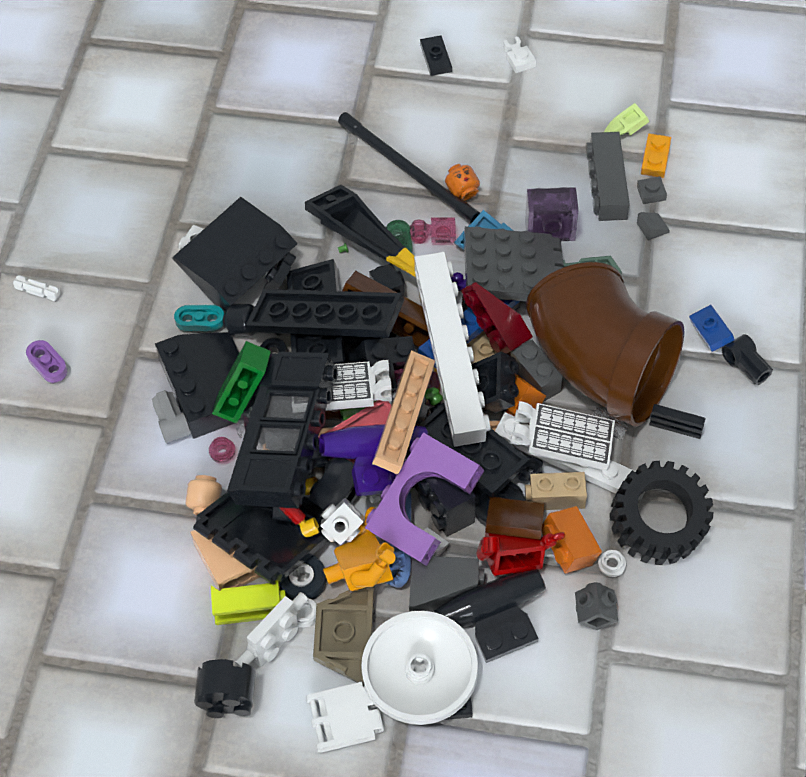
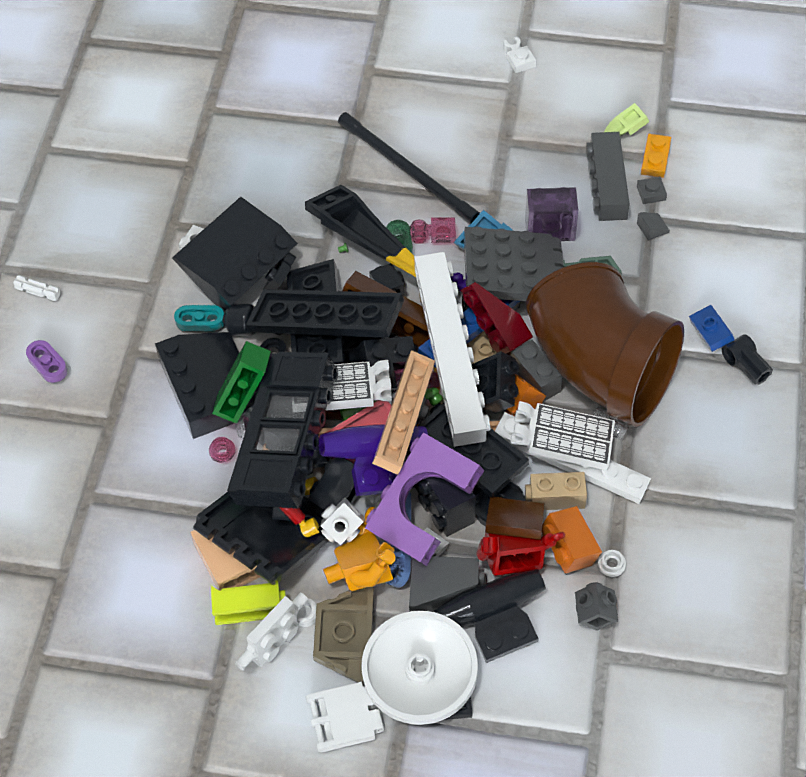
(171, 420): light grey piece -> none
(202, 493): light nougat head -> none
(225, 688): black brick -> none
(310, 587): black bush -> none
(435, 55): black plate -> none
(462, 181): orange head -> none
(534, 464): black plate -> none
(647, 540): black tyre -> none
(677, 421): black tile -> none

